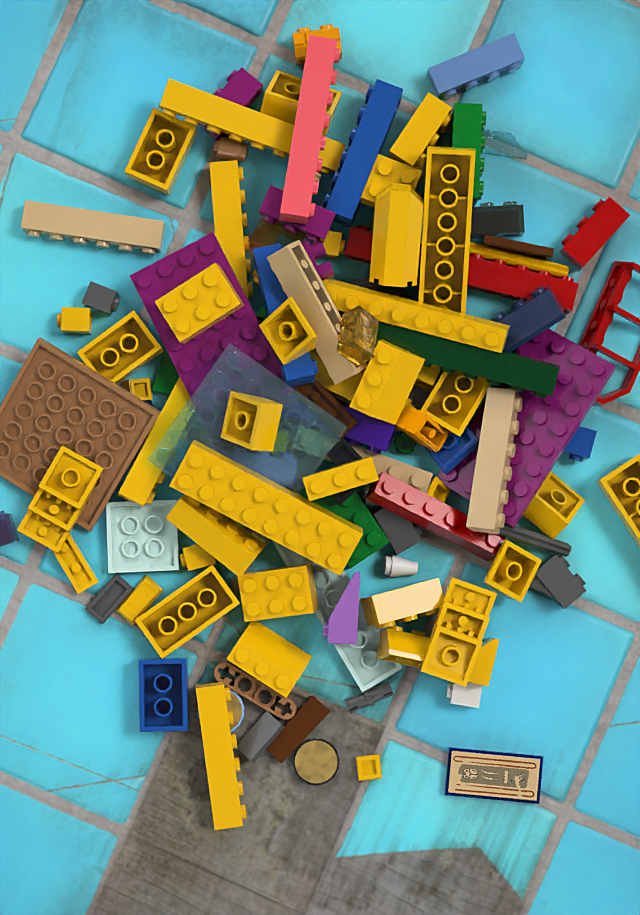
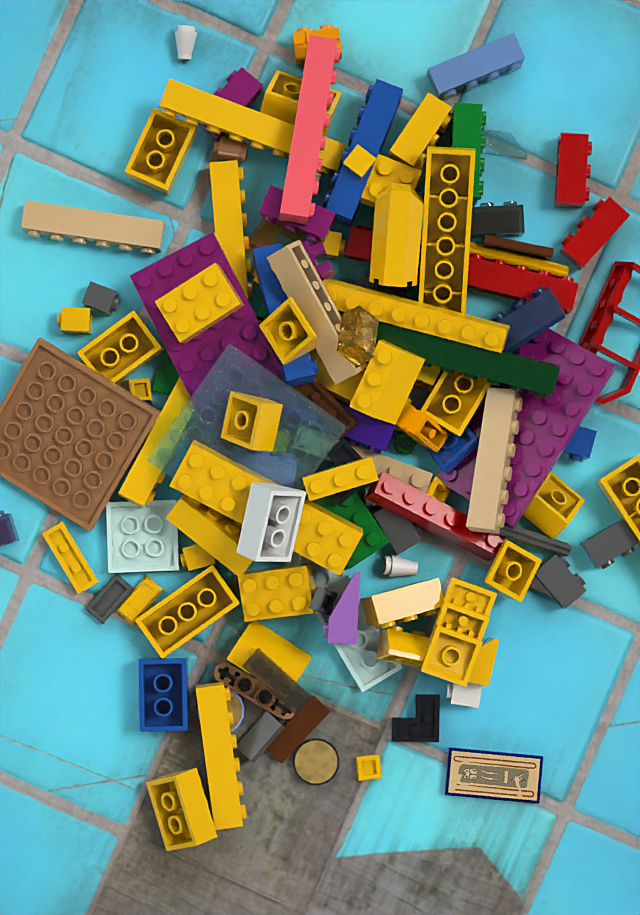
(60, 499): yellow slope -> none
(181, 809): none -> yellow brick
(185, 41): none -> white cone
(271, 522): none -> white slope
(277, 681): none -> clear smoke brick
(323, 600): none -> dark grey tile
(359, 161): none -> yellow tile
(369, 697): dark grey pin -> none
(423, 726): none -> black plate
(572, 170): none -> red brick
(609, 543): none -> dark grey brick

